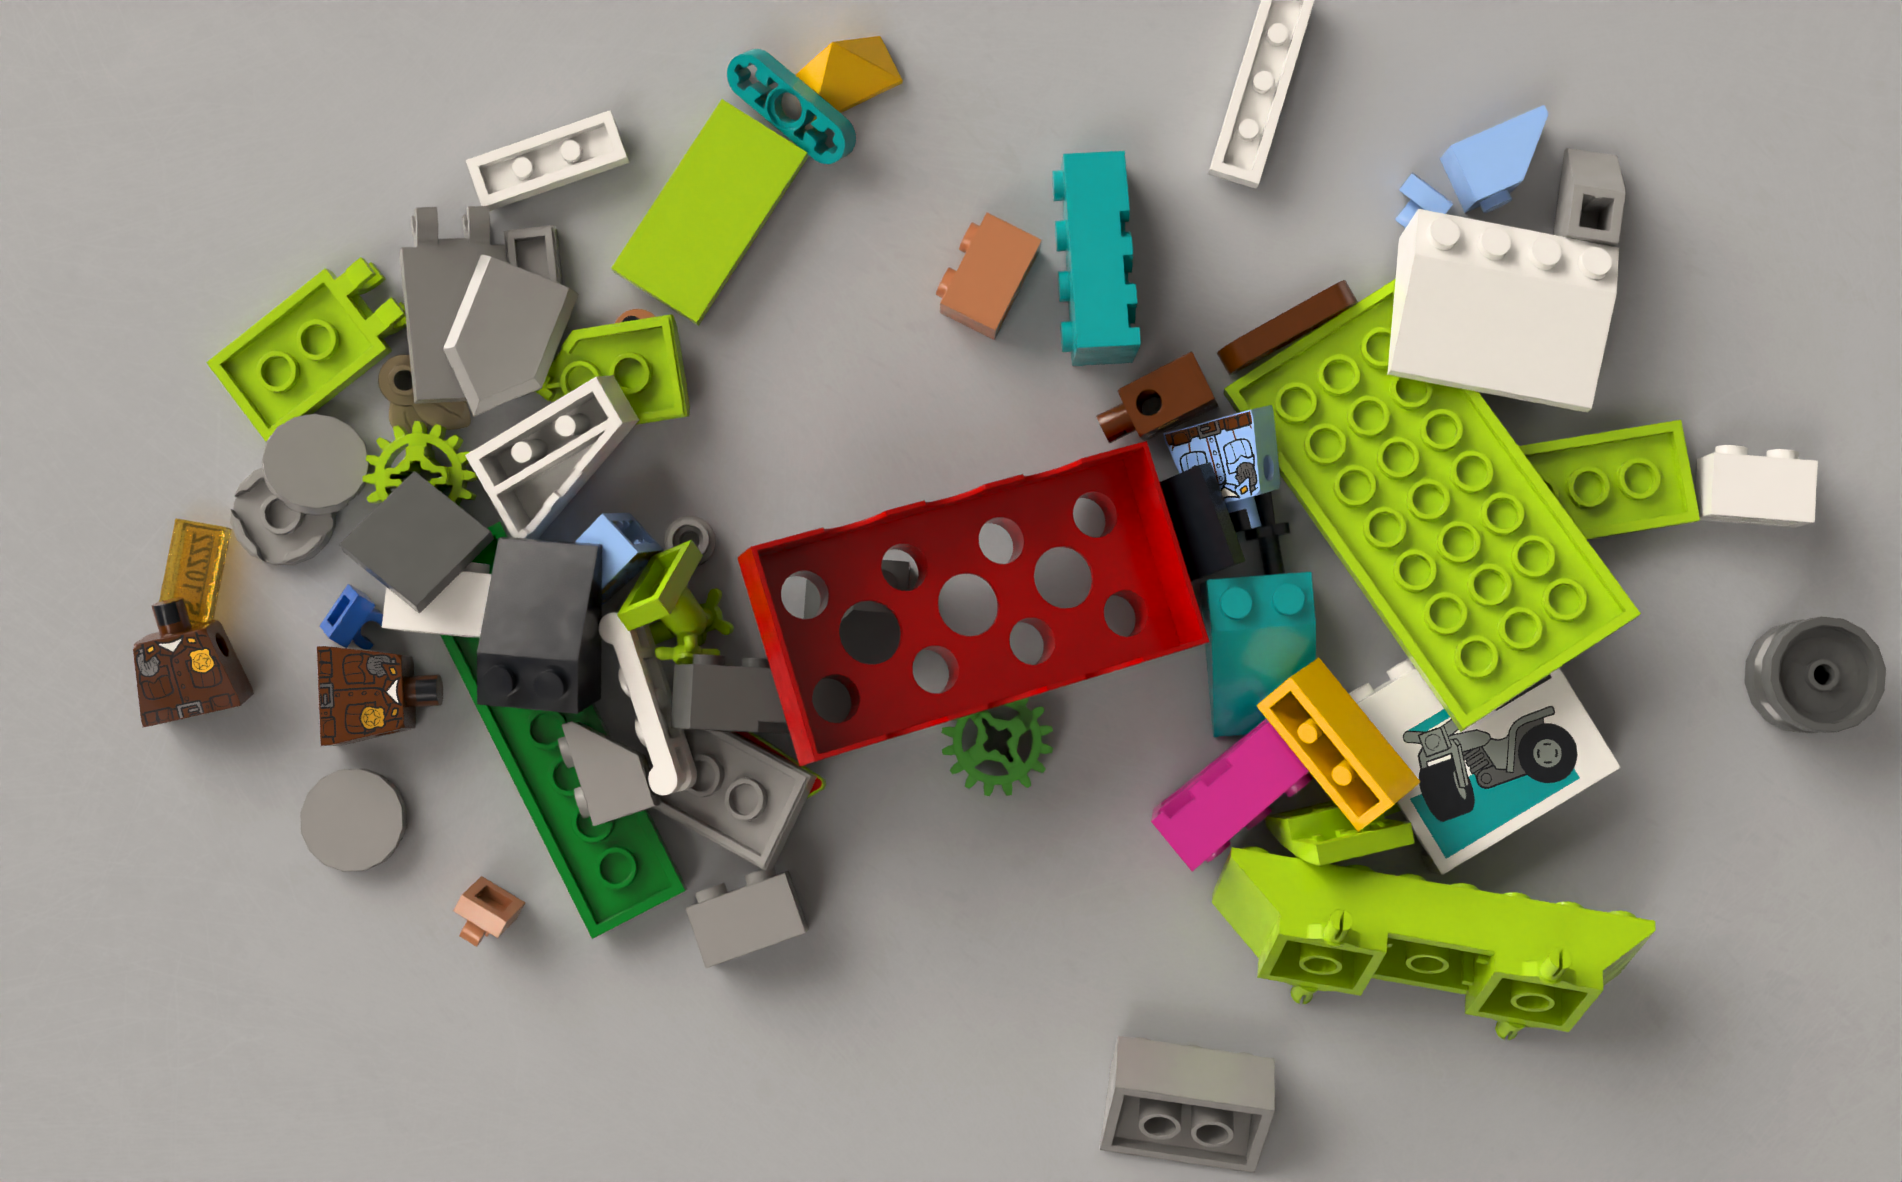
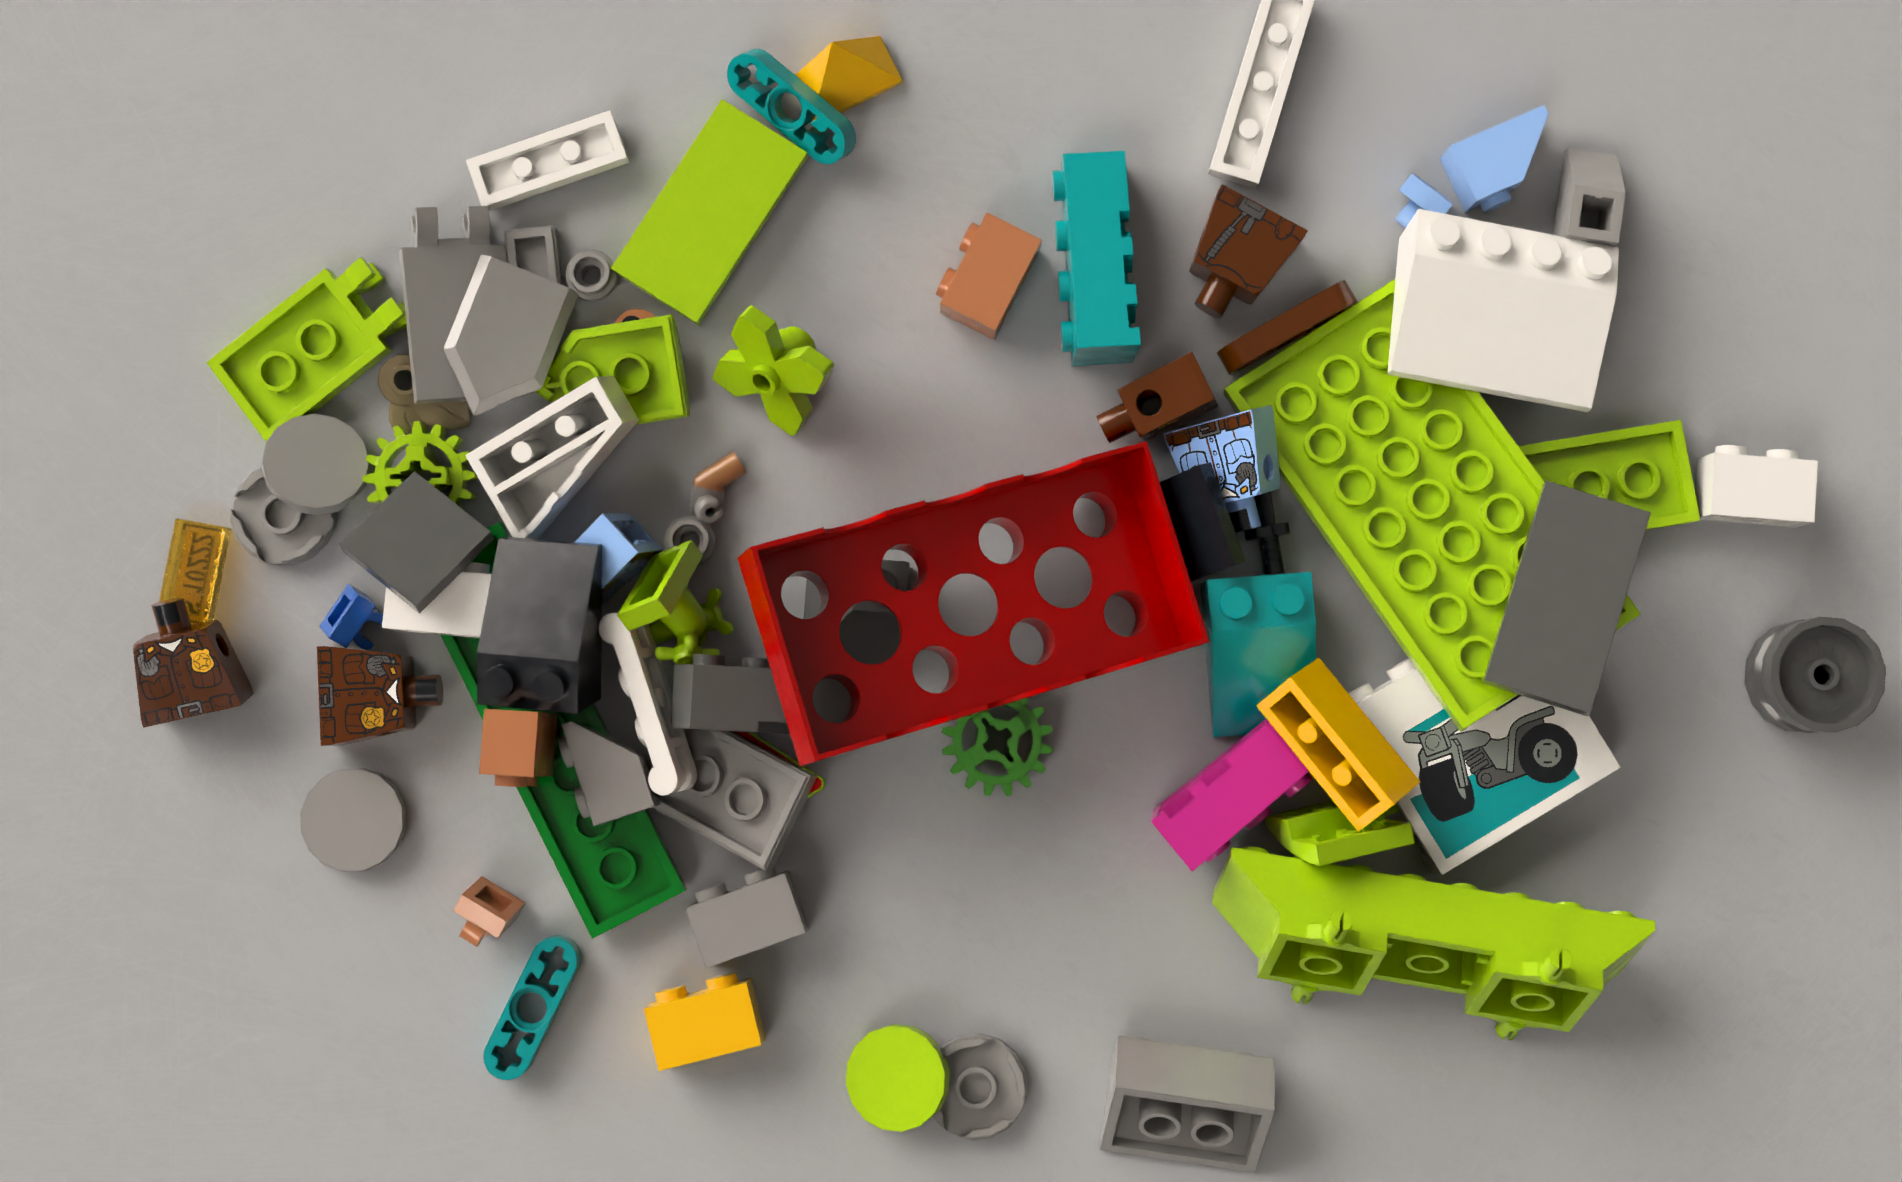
(518, 746): none -> nougat brick
(527, 1048): none -> teal beam
(581, 264): none -> light grey plate
(704, 1022): none -> yellow brick
(709, 488): none -> arm
(776, 365): none -> lime plant
(897, 1077): none -> lime tile
(984, 1087): none -> light grey tile
(1240, 250): none -> reddish brown torso
(1566, 598): none -> dark grey tile

